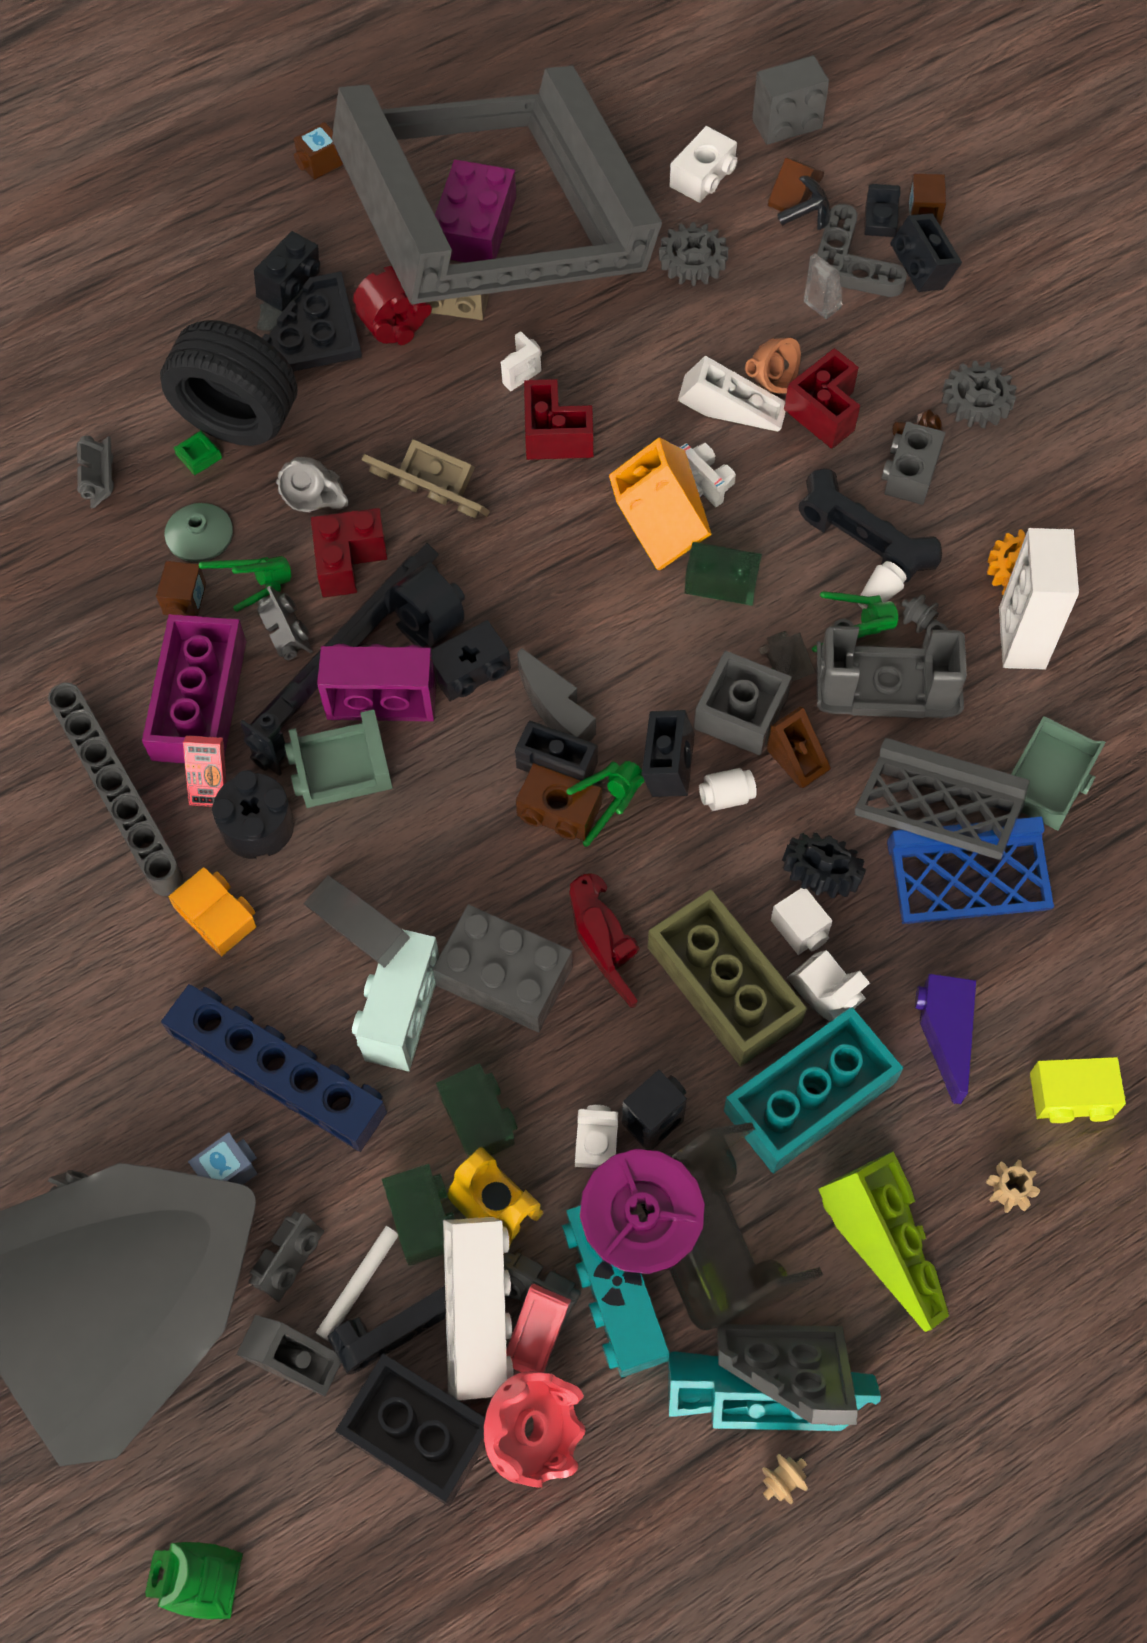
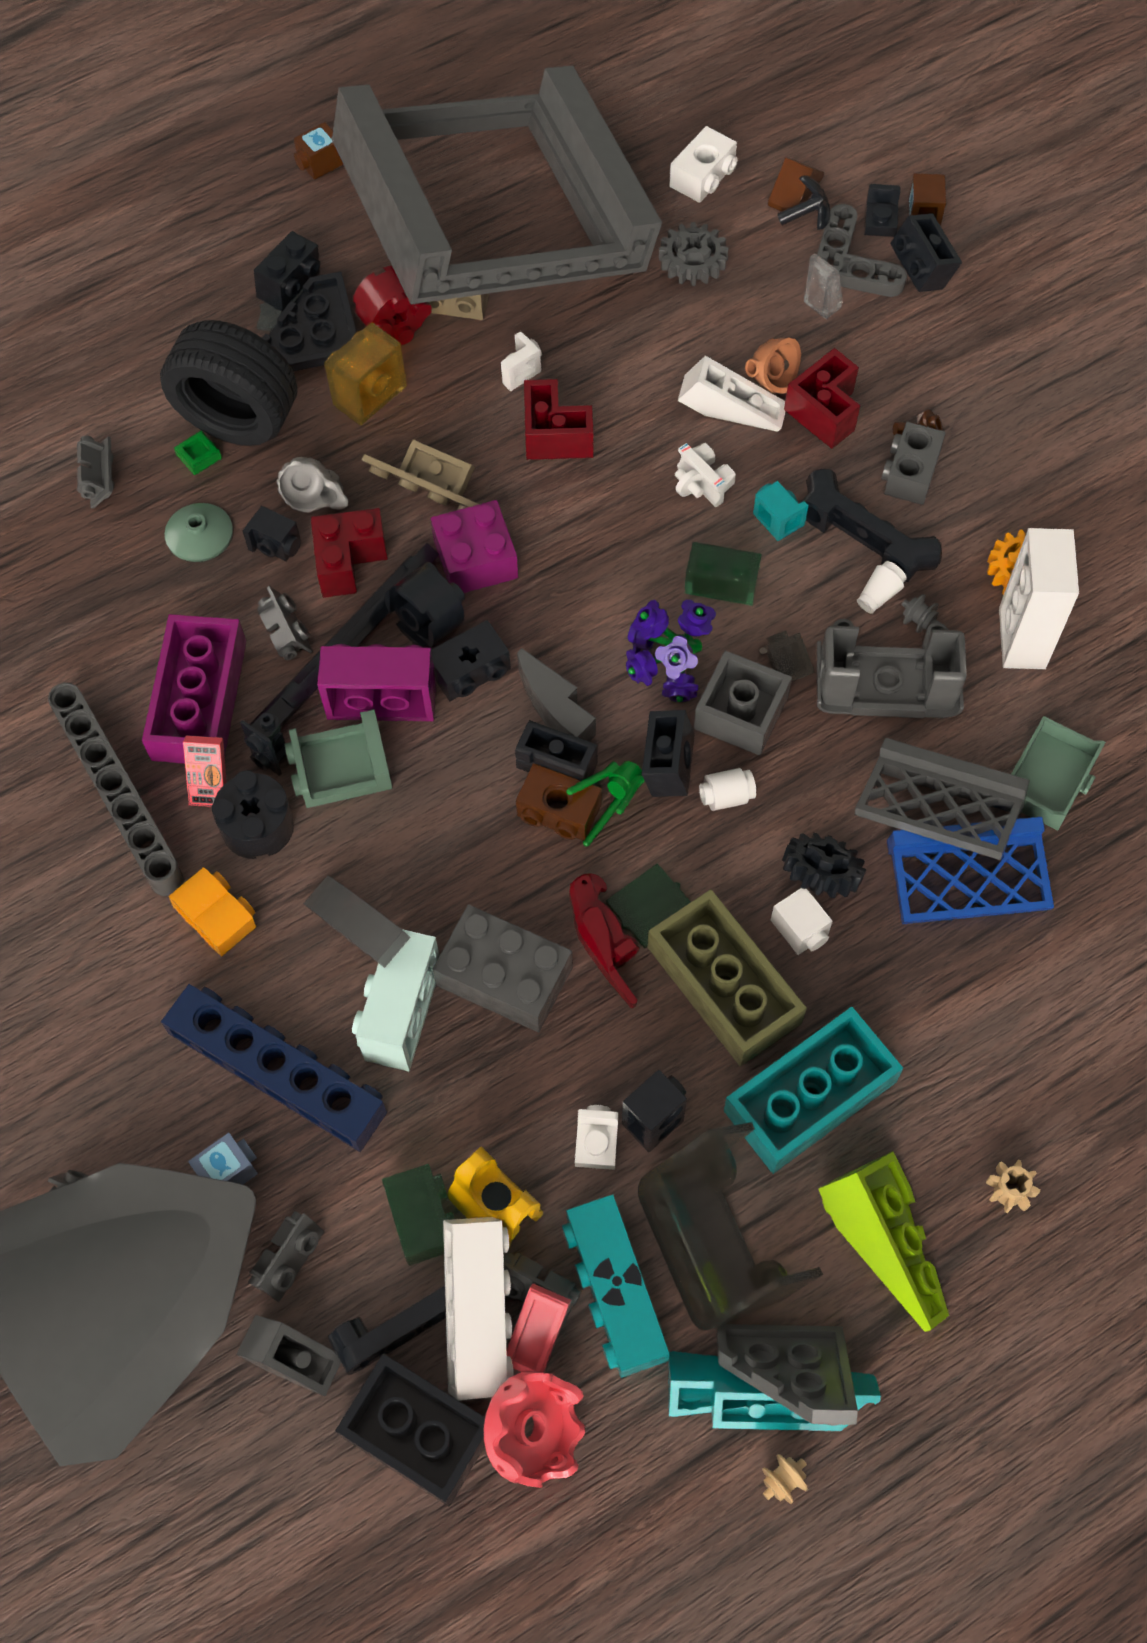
(181, 589): reddish brown brick -> none
(196, 1579): green piece -> none
(267, 571): green plant -> none
(272, 534): none -> black brick
(357, 1282): white bar -> none
(365, 373): none -> clear yellow brick
(475, 546): none -> magenta brick
(475, 1111): clear green brick -> none
(476, 209): magenta brick -> none
(647, 902): none -> clear green piece
(661, 501): light orange slope -> none
(664, 1188): magenta piece -> none
(678, 648): none -> dark purple plant
(779, 510): none -> teal brick
(790, 99): dark grey brick -> none
(797, 748): reddish brown slope -> none
(827, 986): white brick -> none
(874, 618): green plant -> none
(948, 1026): dark purple slope -> none
(979, 394): dark grey gear -> none
(1077, 1089): neon yellow brick -> none

